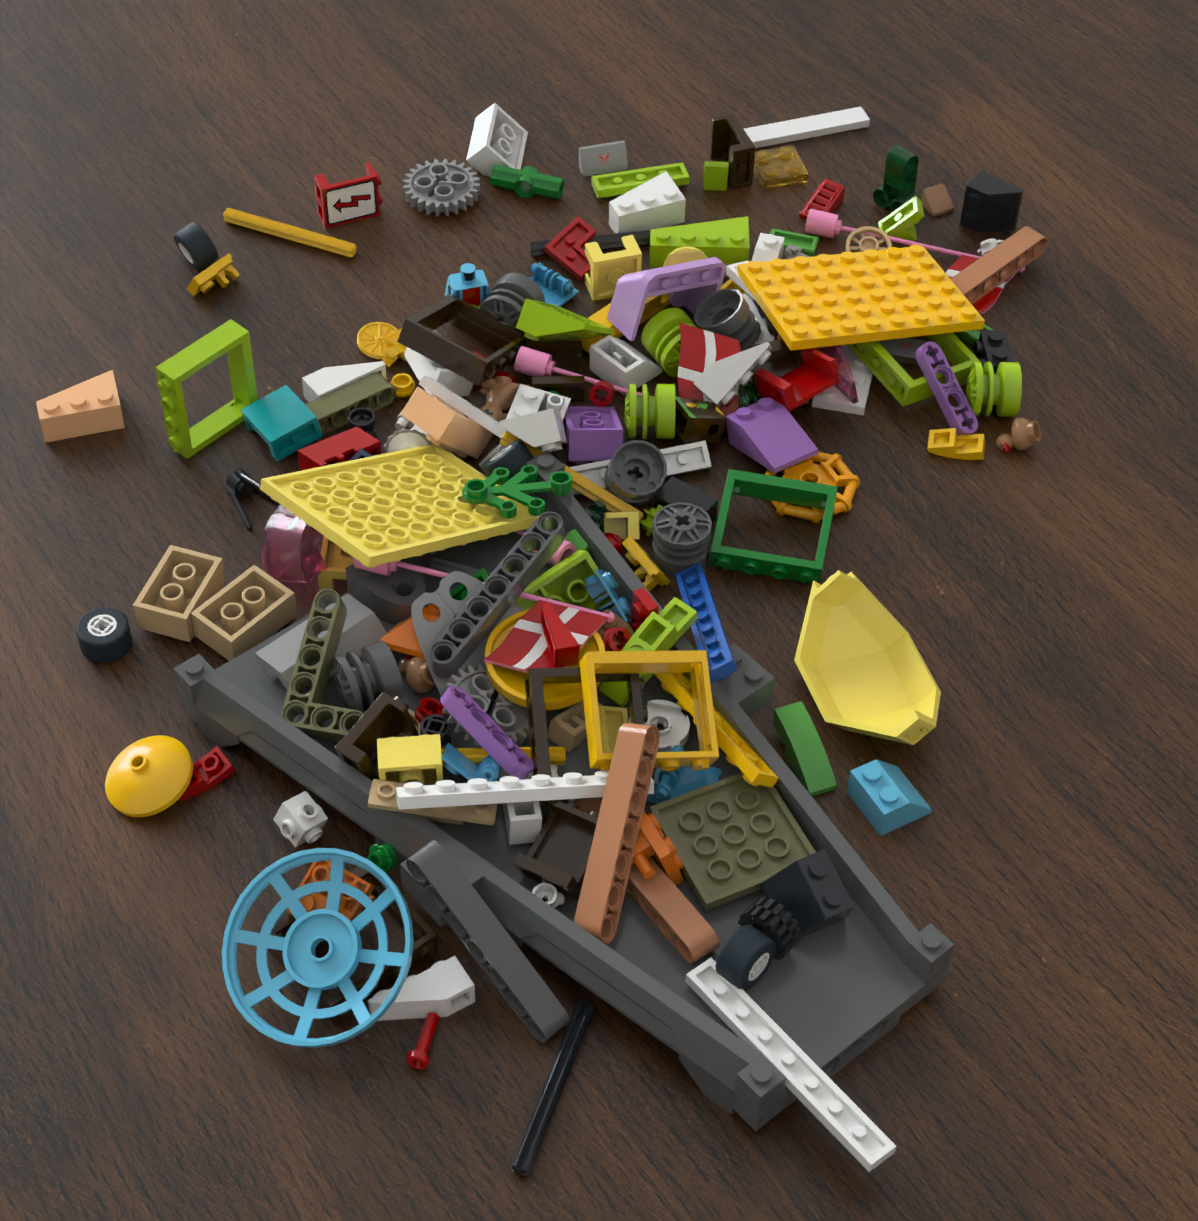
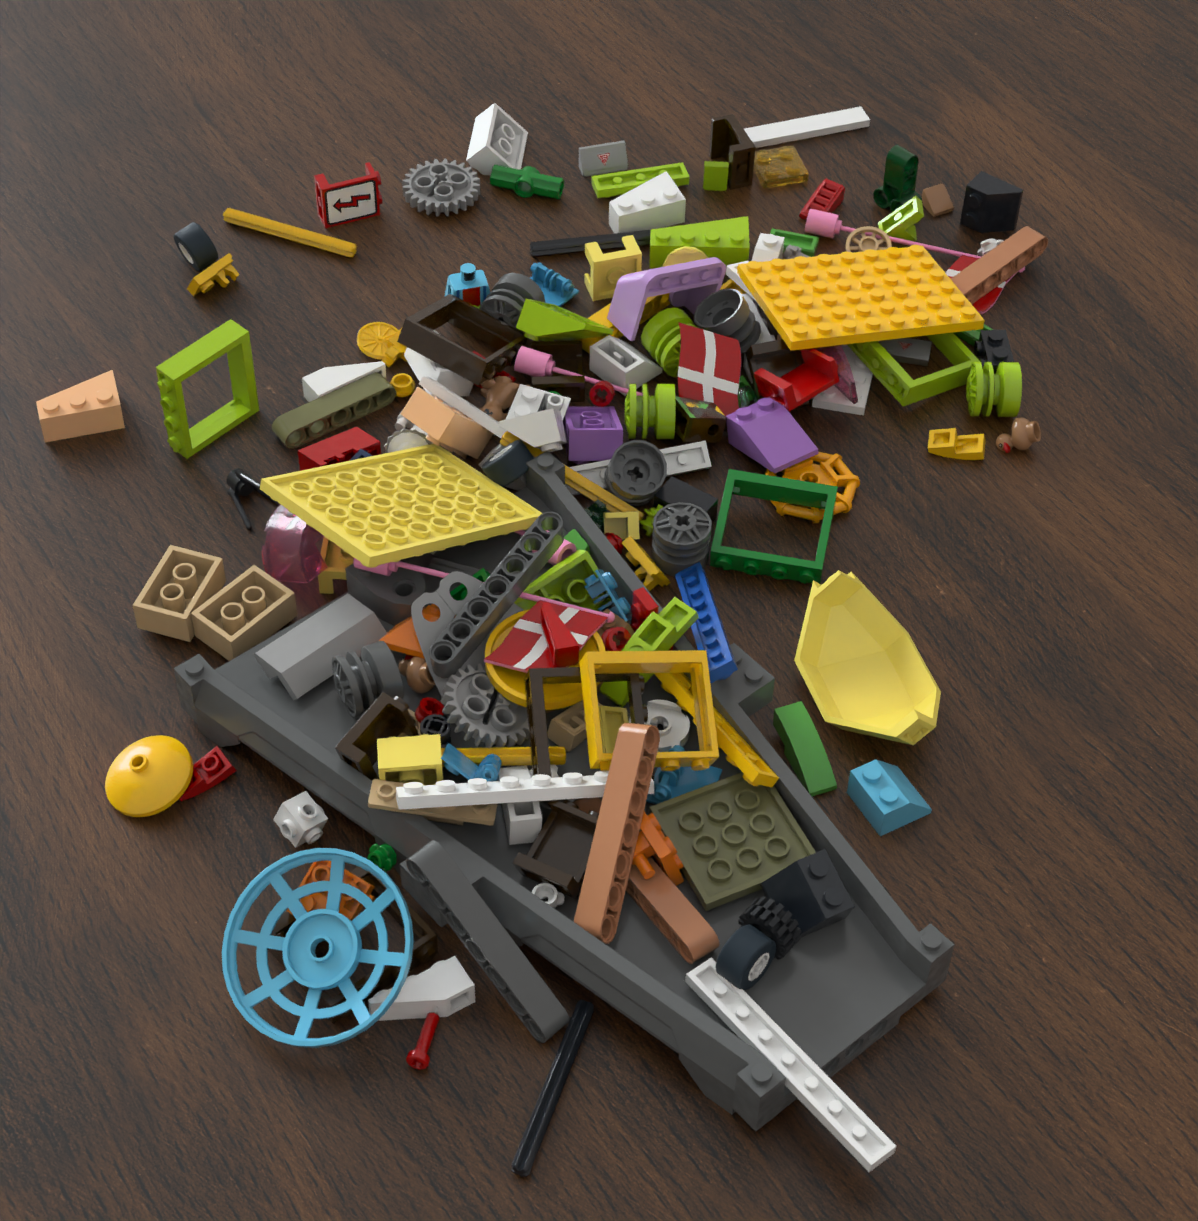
(104, 634): black wheel -> none
(282, 422): teal panel -> none
(318, 675): olive beam -> none
(363, 419): black wheel -> none
(479, 491): green plant -> none
(487, 732): medium lavender beam -> none
(568, 245): red plate -> none
(725, 375): white slope -> none
(942, 391): medium lavender beam -> none

